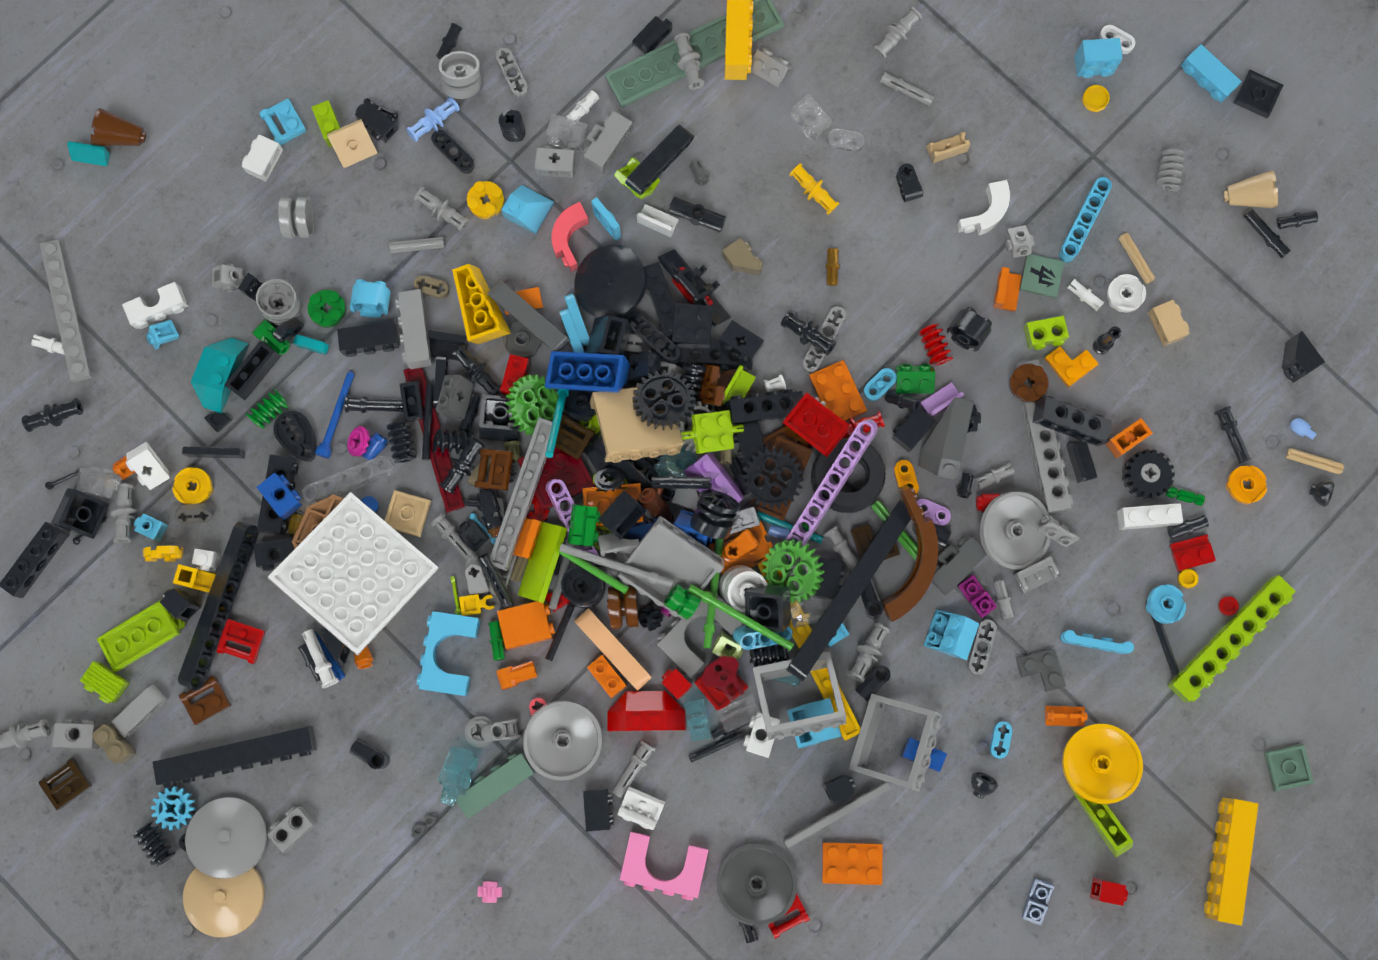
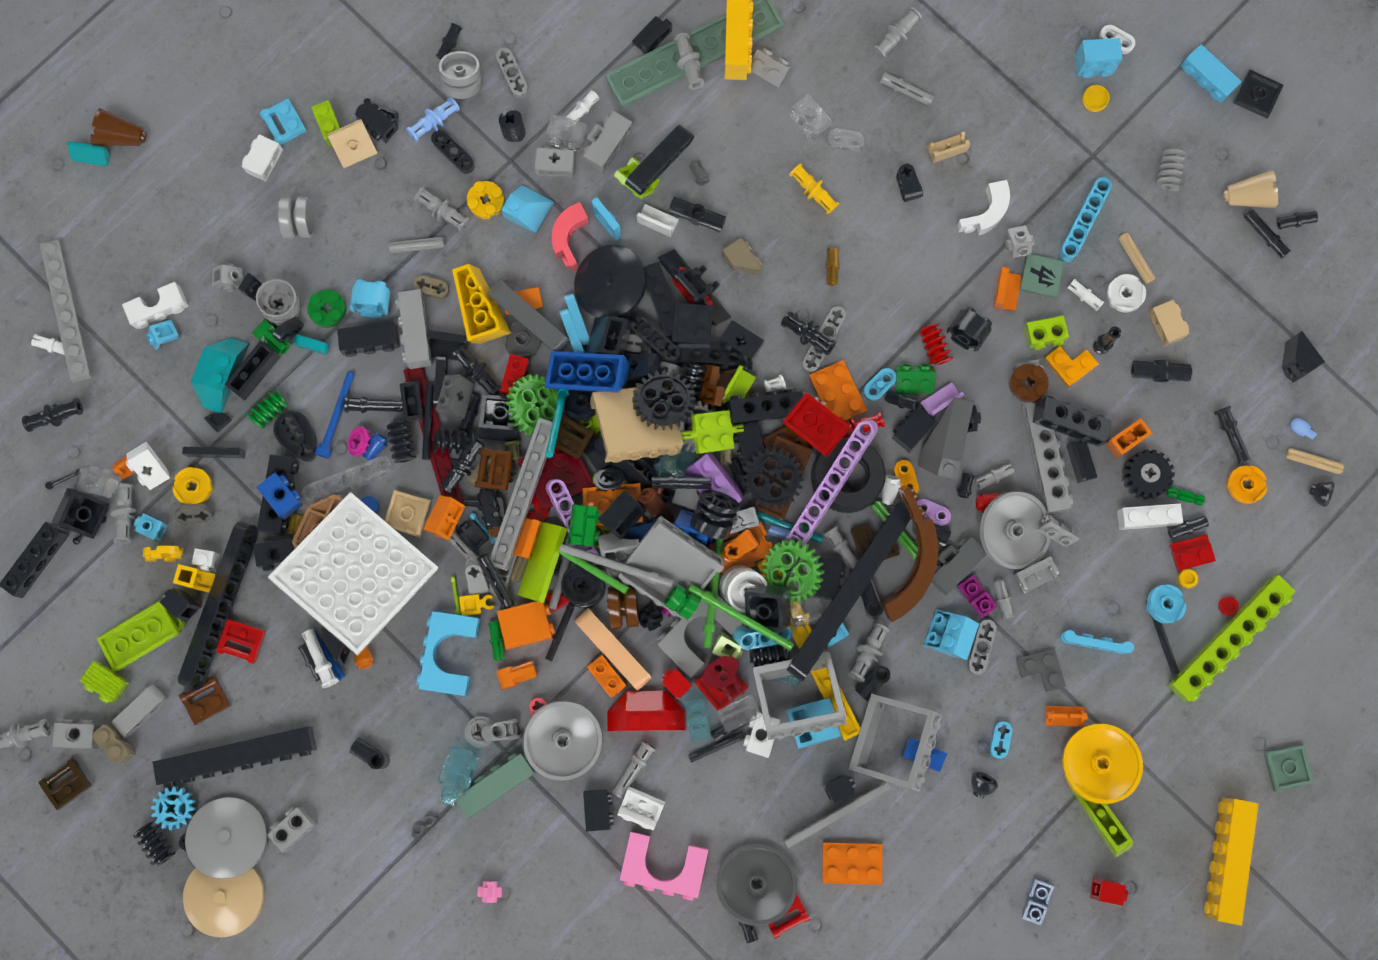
(444, 517): none -> orange hinge
(890, 489): none -> white cone
(1161, 371): none -> black piece

